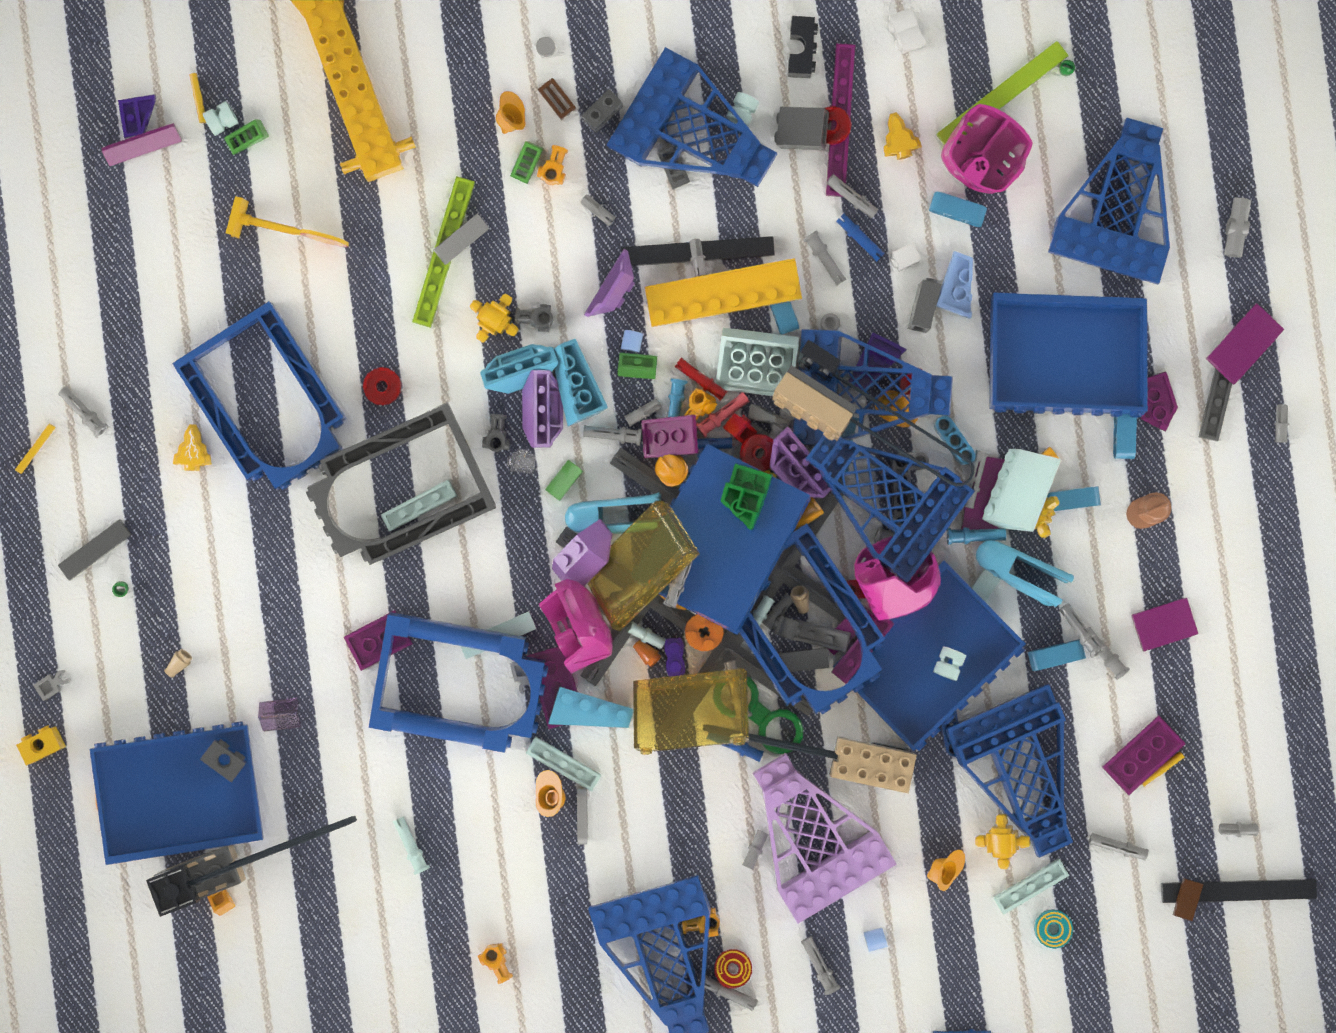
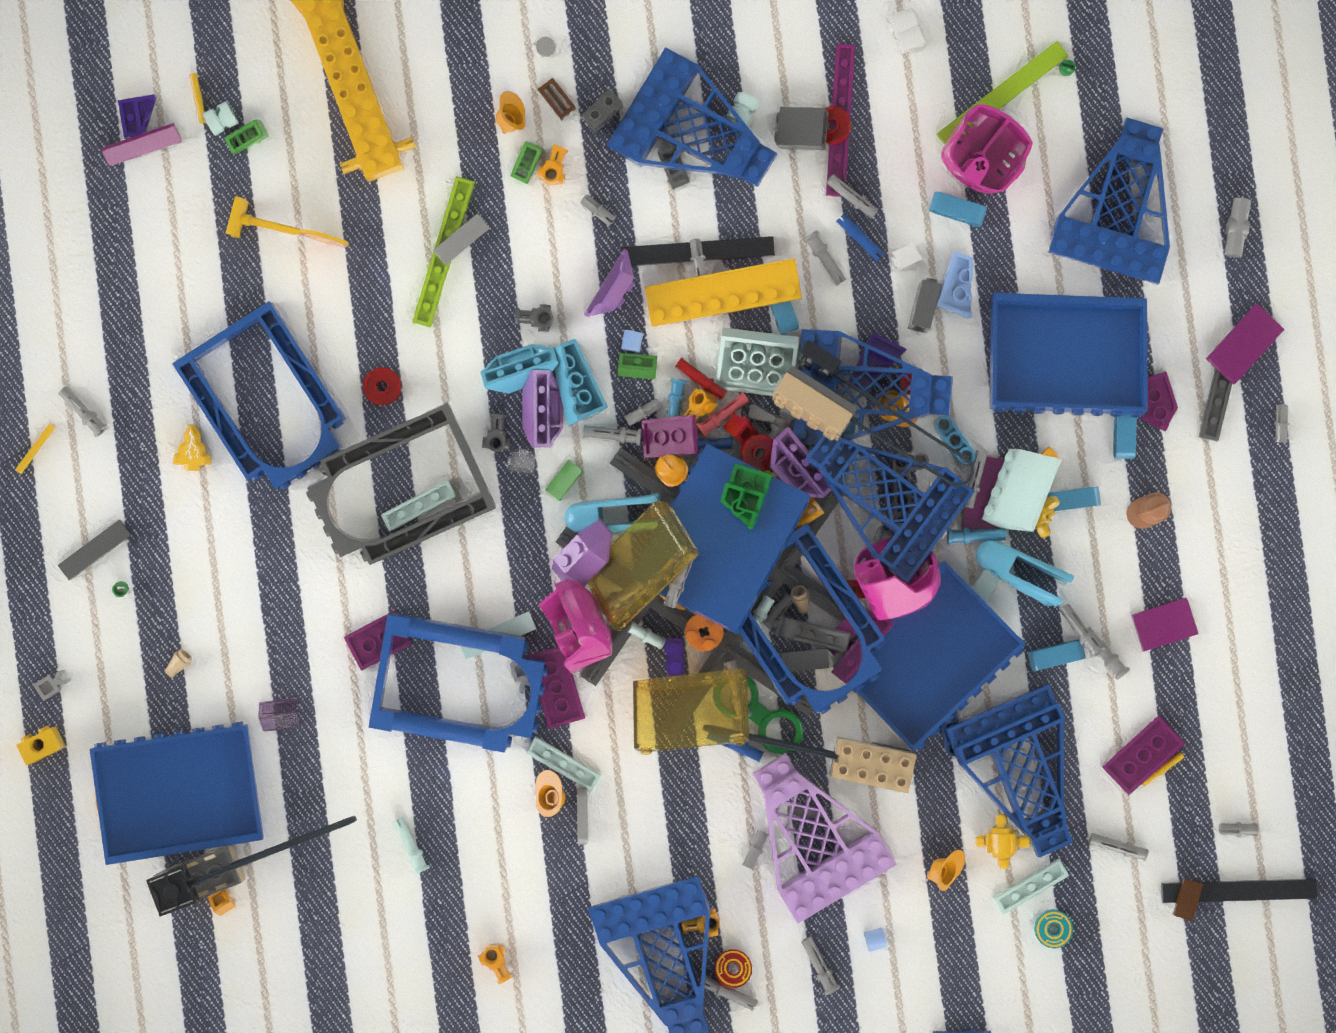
(229, 770): dark grey brick -> none
(494, 318): yellow piece -> none
(585, 710): medium azure wedge -> none
(647, 653): orange cone -> none
(803, 30): black arch -> none
(830, 322): light grey tile -> none
(900, 139): yellow rock -> none
(944, 668): light aqua wheel -> none

